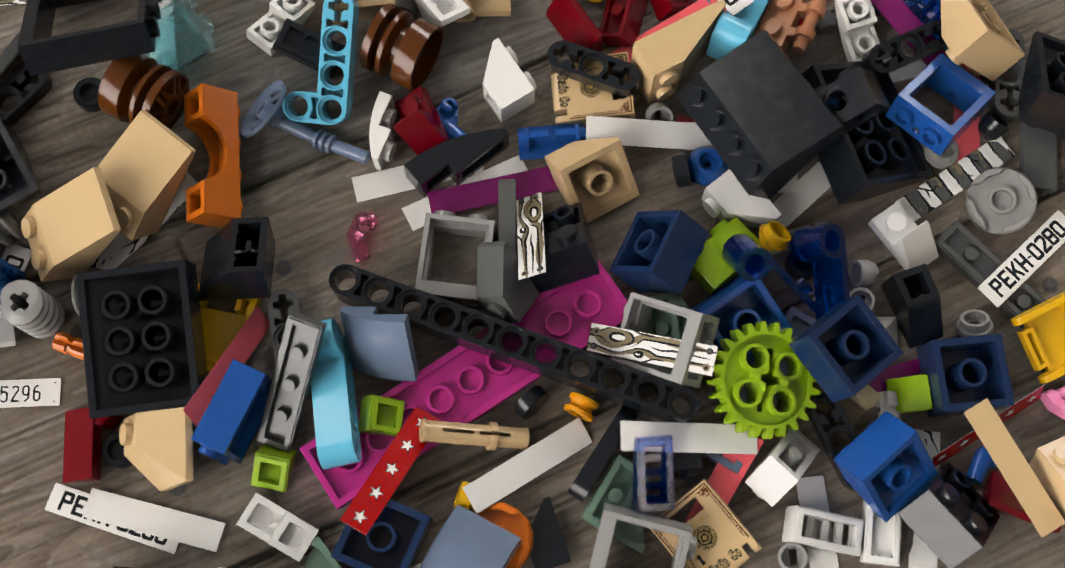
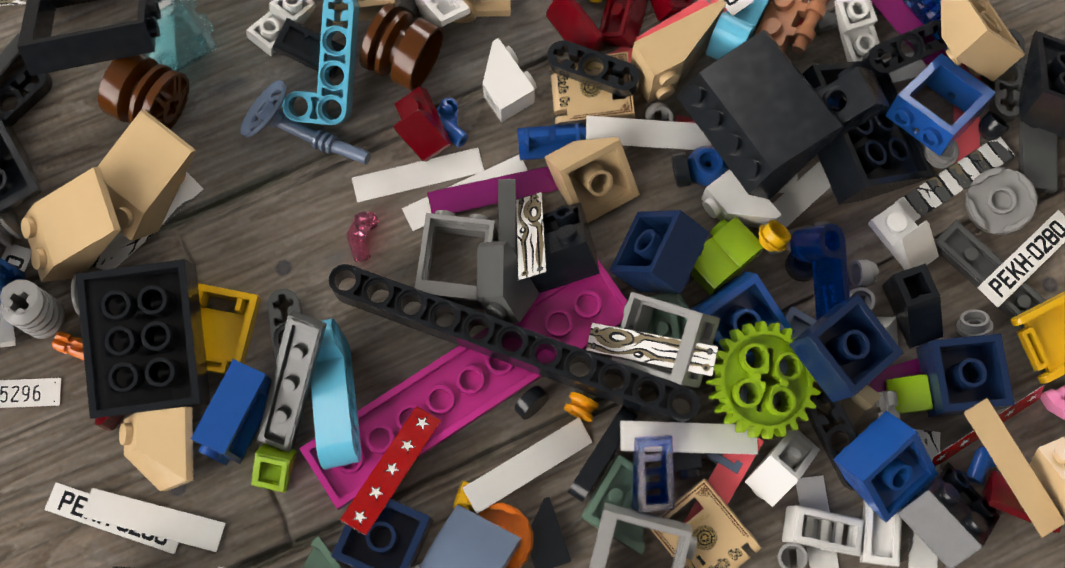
(81, 447): dark red slope -> none
(86, 94): black tile -> none
(113, 452): black tile -> none
(214, 118): orange arch -> none
(239, 261): black slope -> none
(240, 350): coral sticker -> none
(277, 527): white slope -> none
(380, 136): white slope -> none
(380, 343): sand blue slope -> none
(380, 415): lime slope -> none
(455, 159): black slope -> none
(474, 434): tan pin -> none
(754, 263): clear blue door -> none

